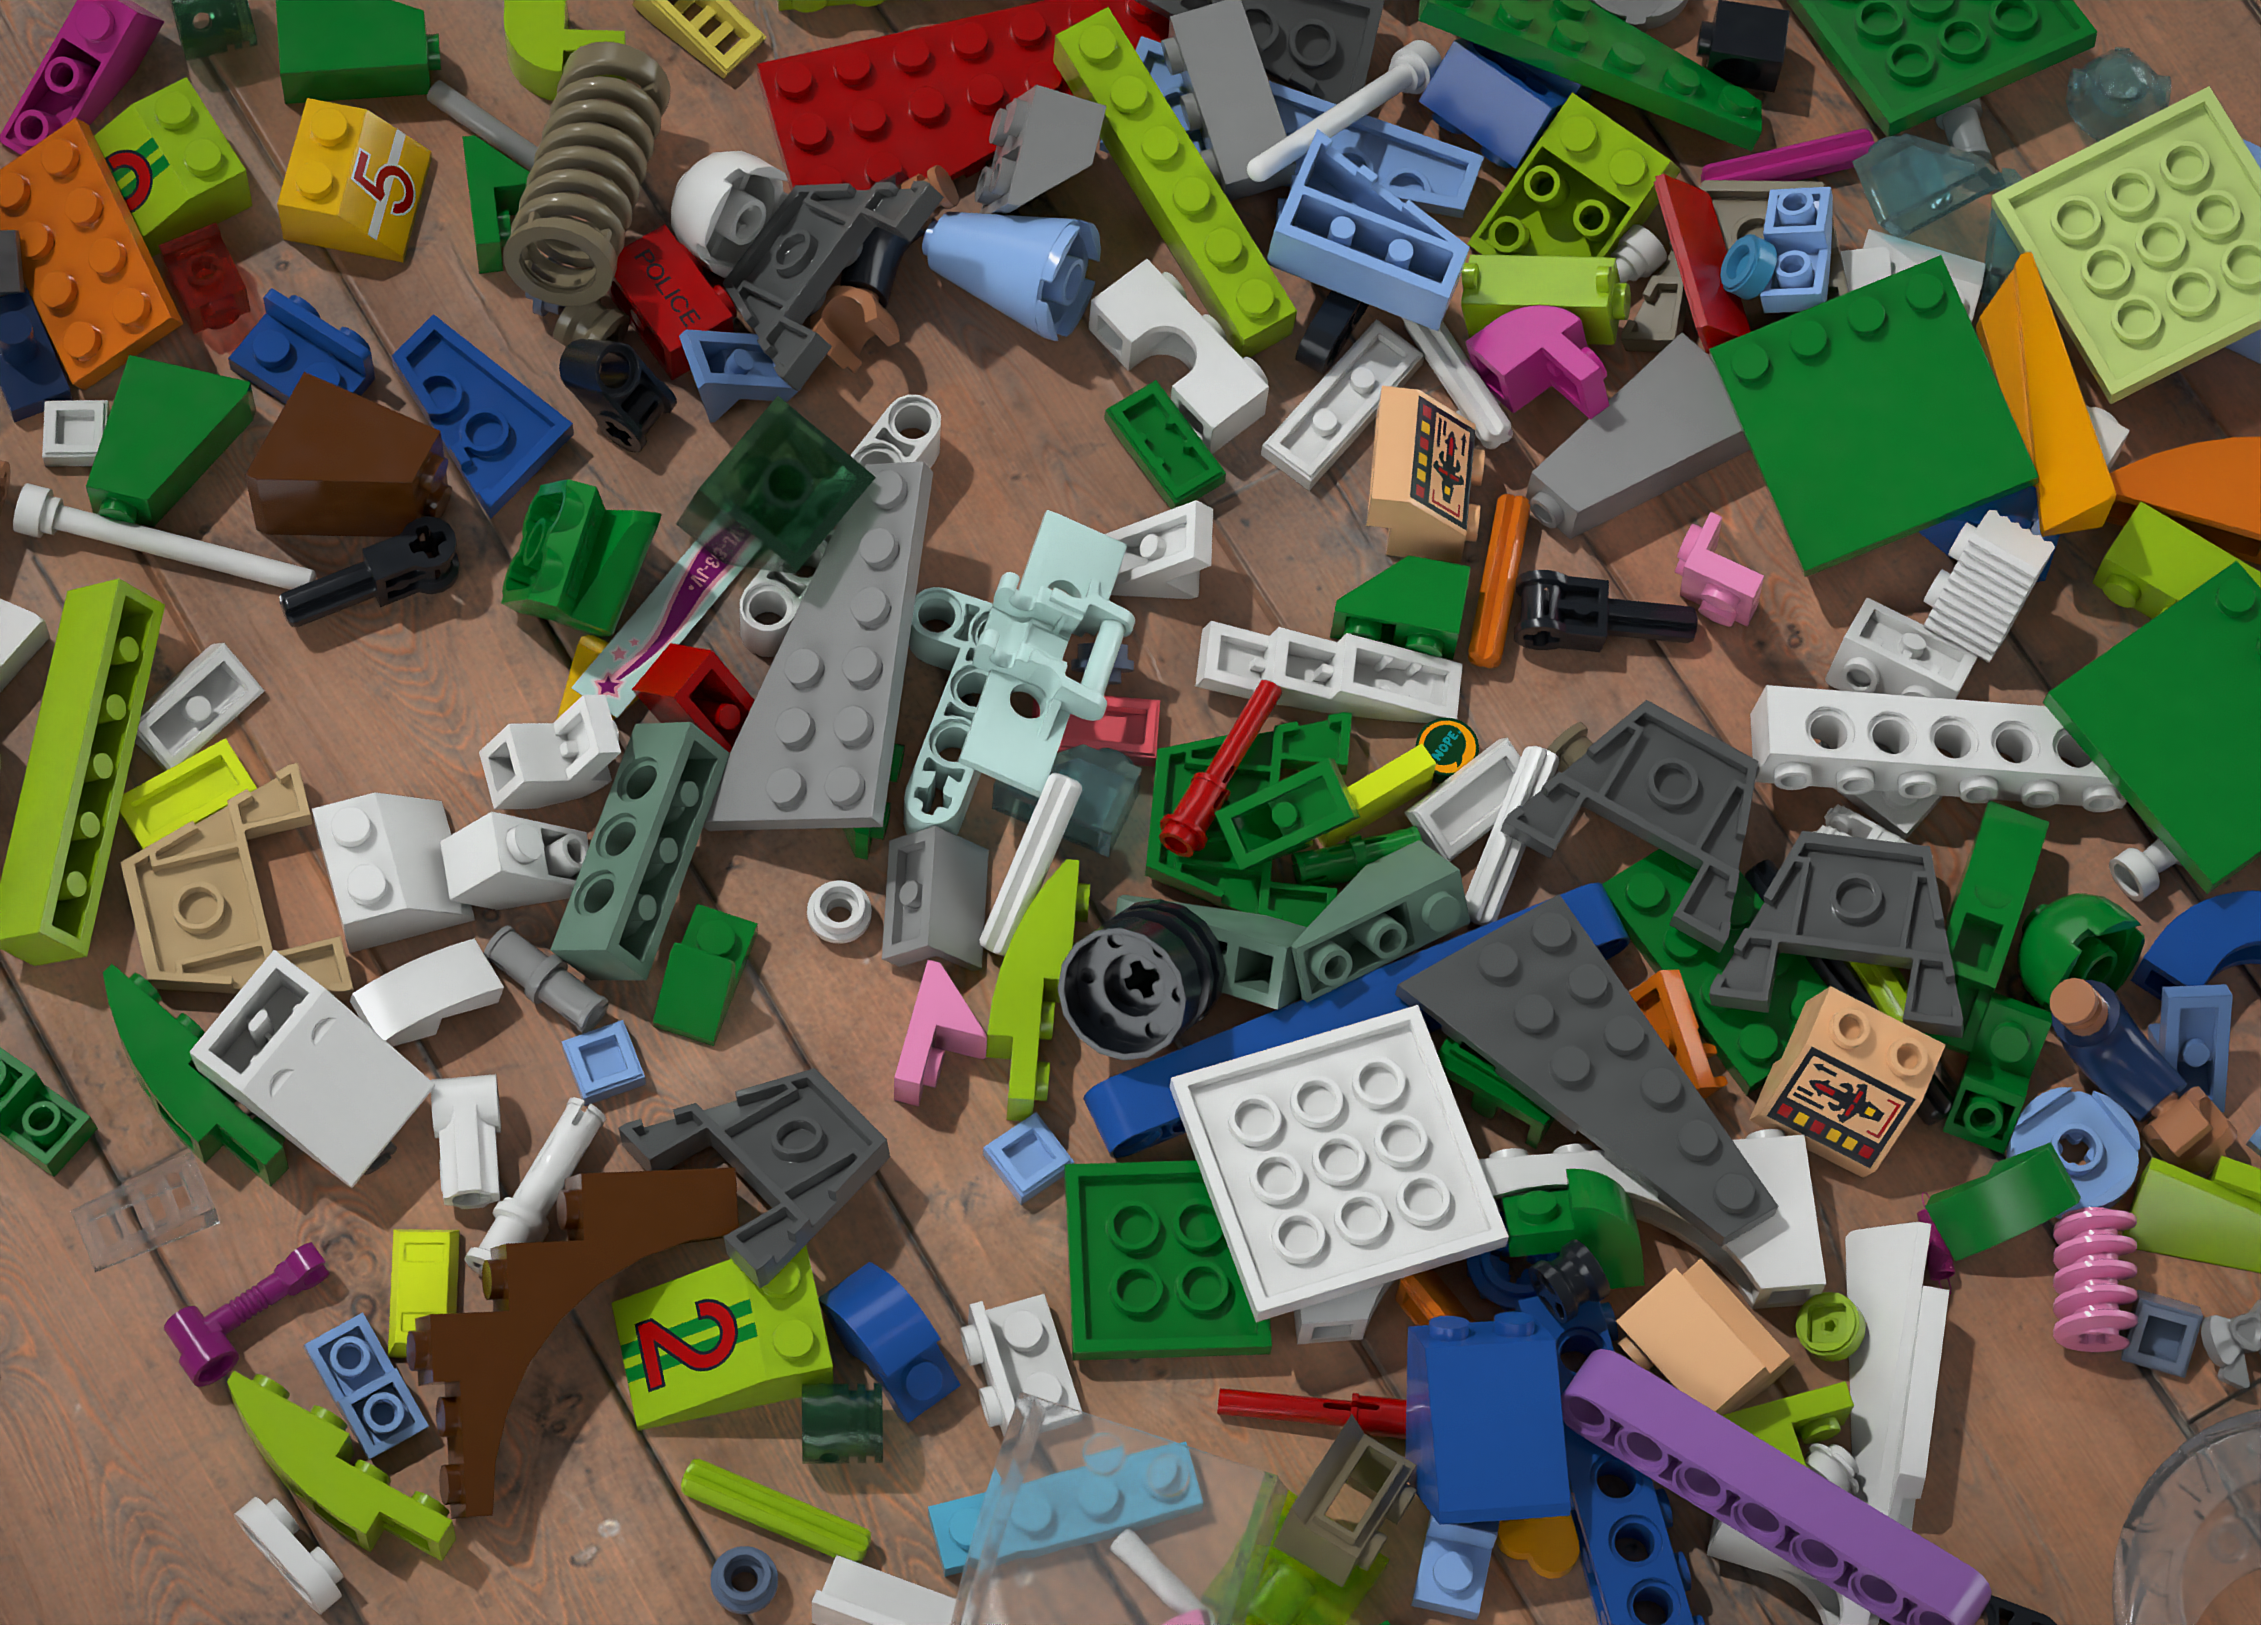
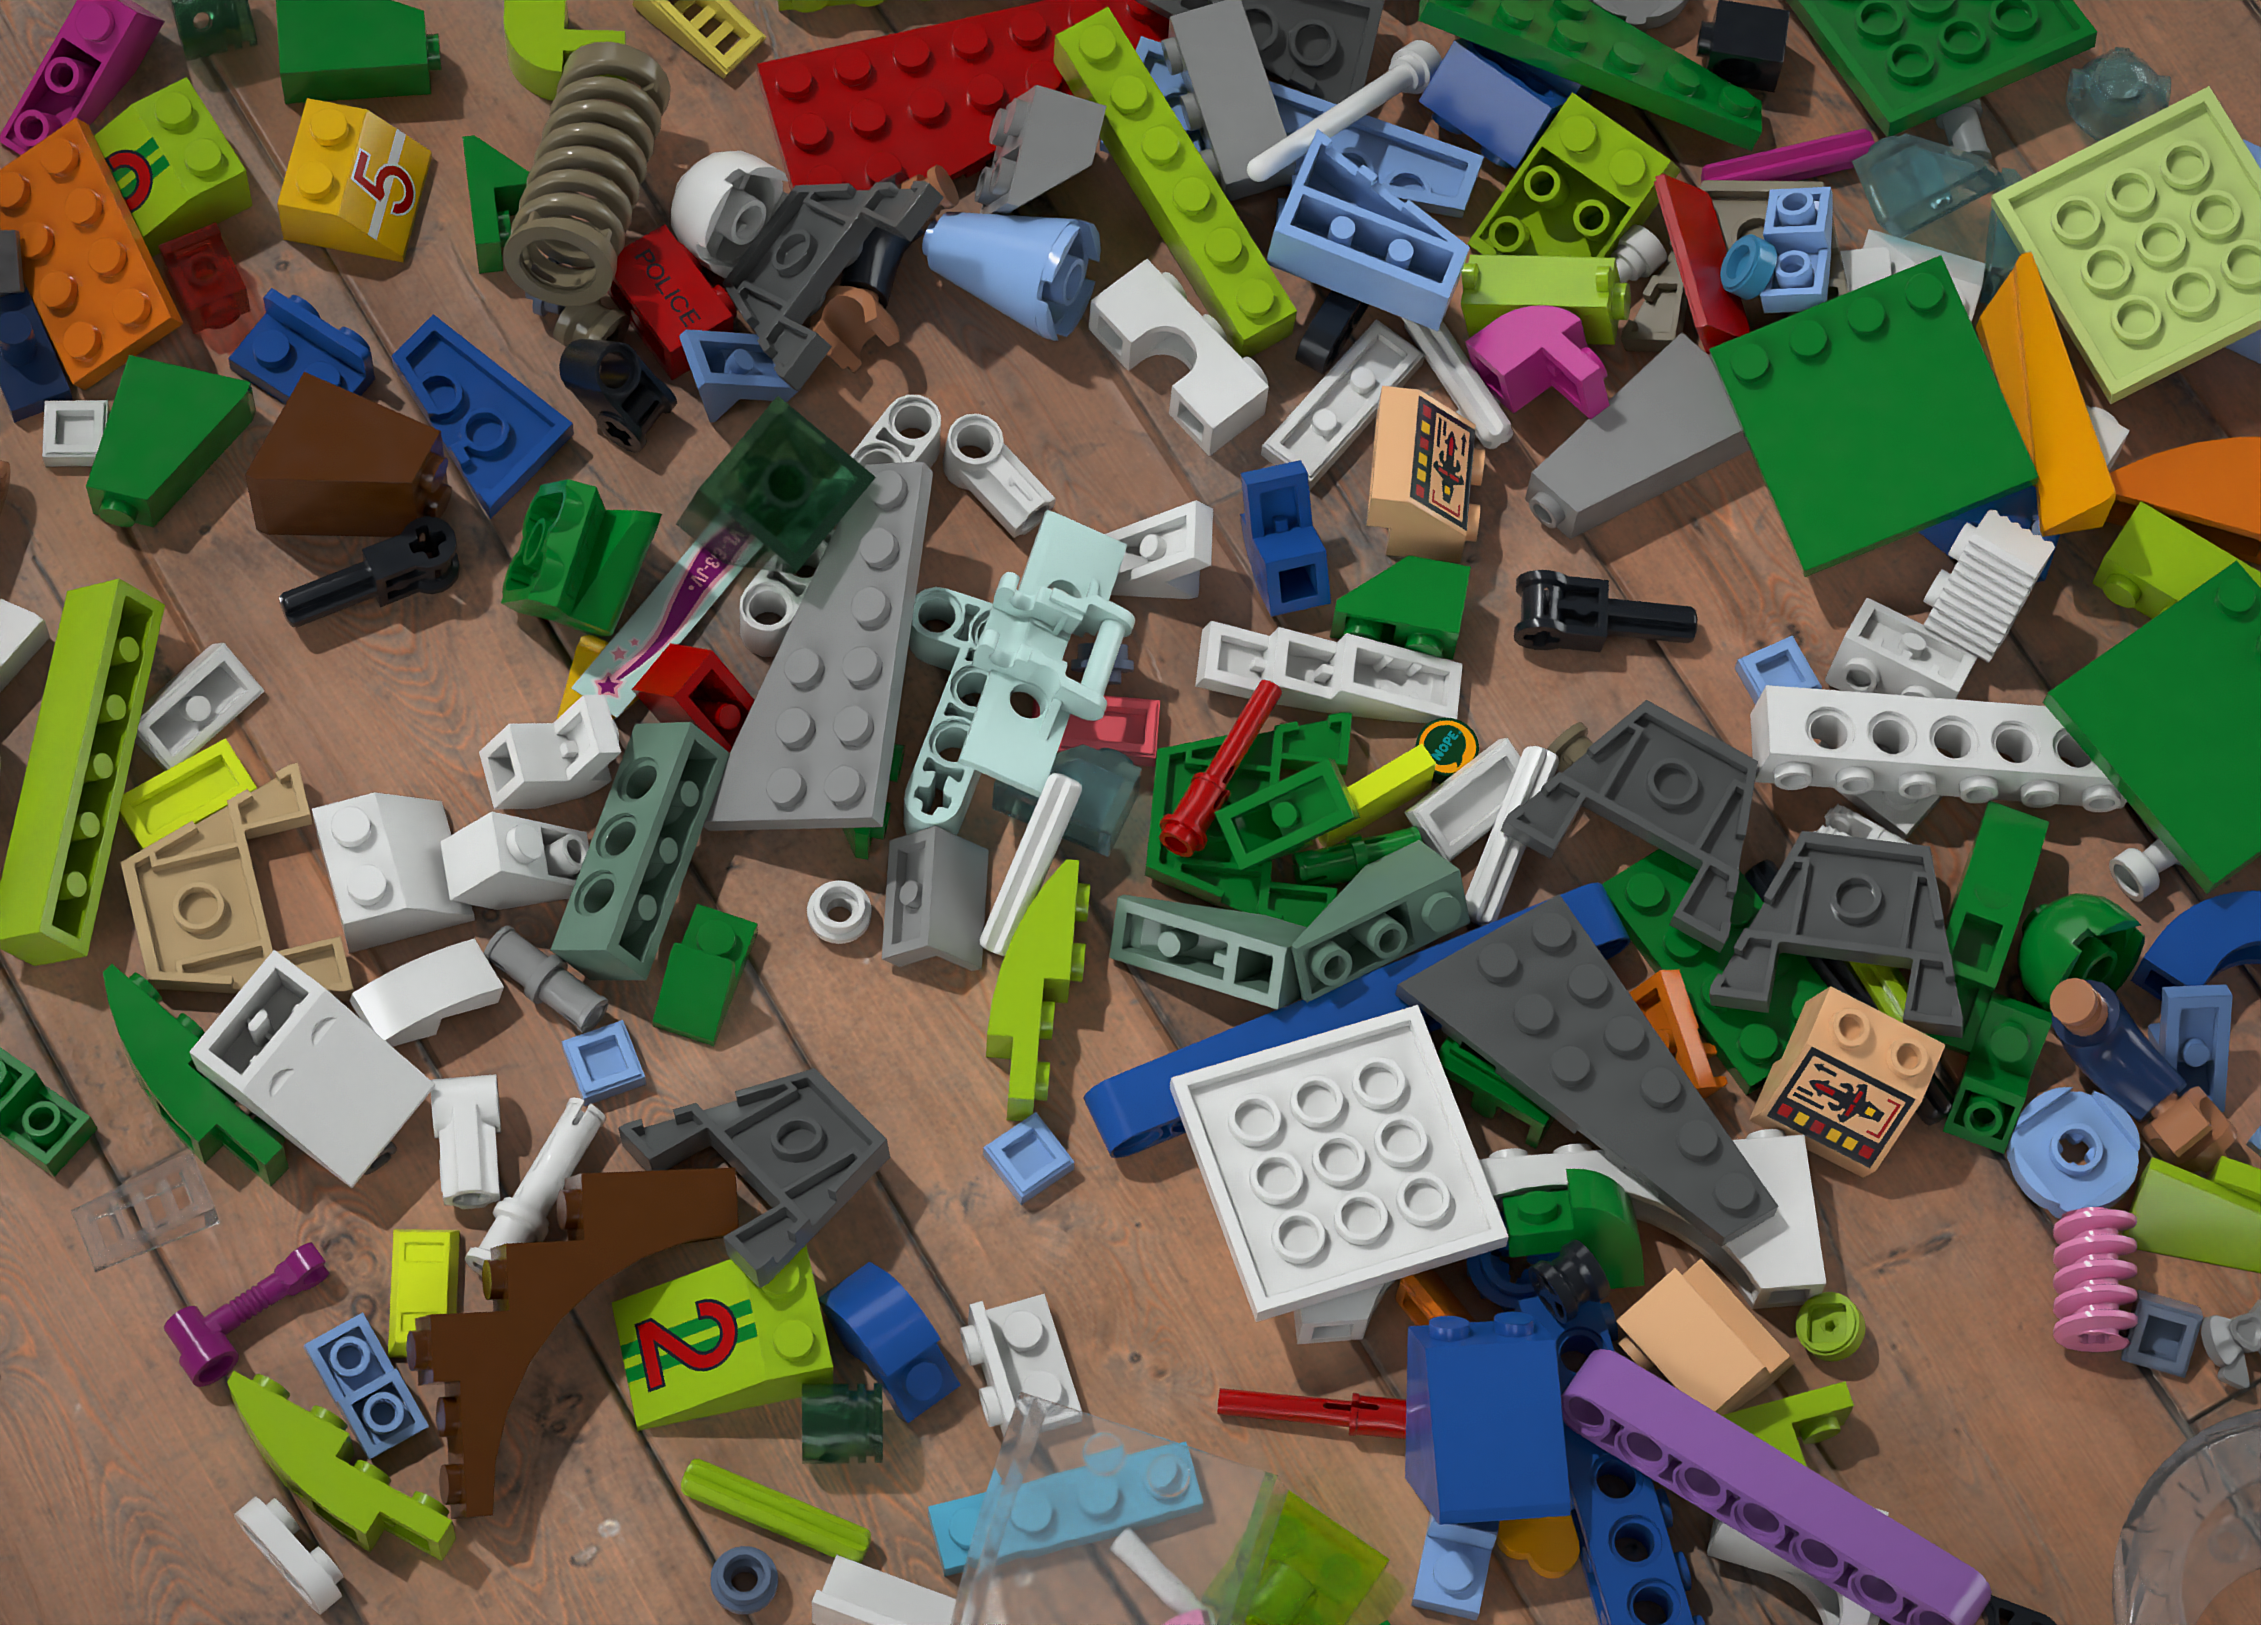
(43, 513): white piece -> none
(482, 124): light grey bar -> none
(937, 1024): bright pink slope -> none
(996, 479): none -> white piece
(1117, 999): black wheel -> none
(1152, 1266): green plate -> none
(1165, 445): green plate -> none
(1281, 539): none -> blue brick
(1326, 1544): dark tan window -> none
(1499, 581): orange axle -> none
(1717, 584): bright pink bracket -> none
(1776, 666): none -> light blue tile
(1834, 1465): white plate -> none
(1896, 1364): white wedge -> none
(1938, 1255): dark pink piece -> none
(2004, 1203): green slope -> none

